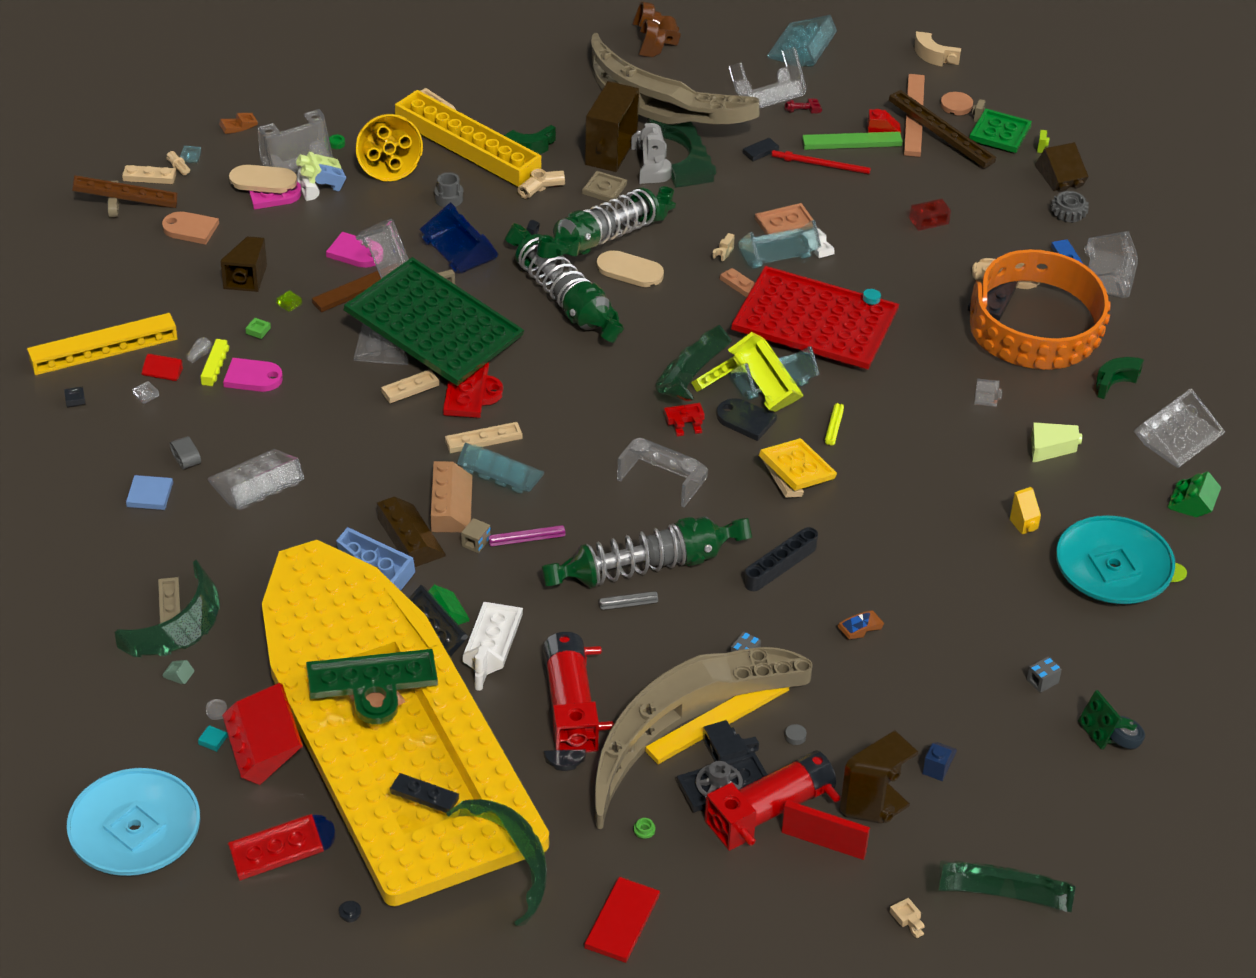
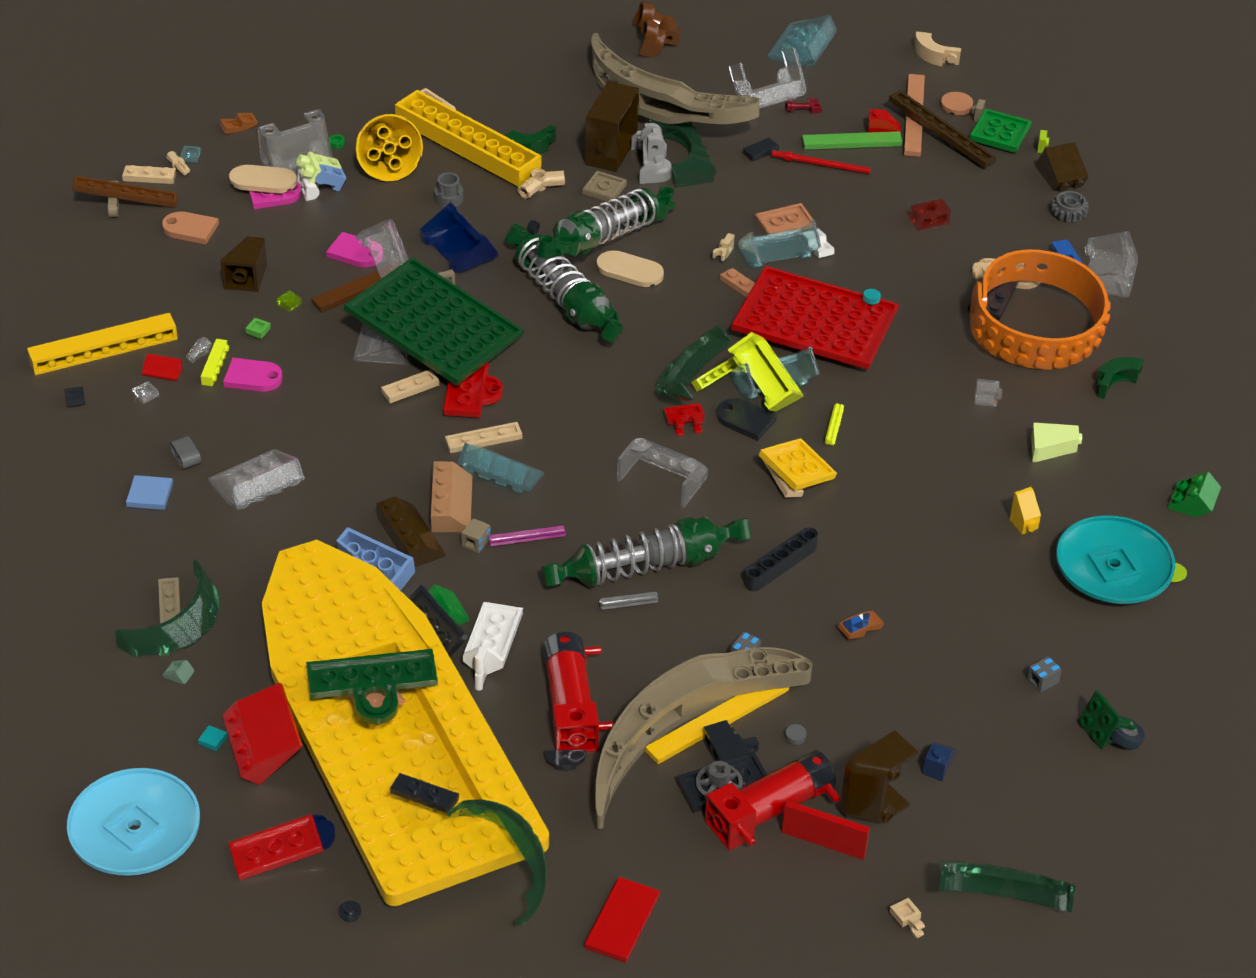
(215, 709): clear tile -> none
(644, 823): bright green plate -> none
(1180, 429): clear slope -> none

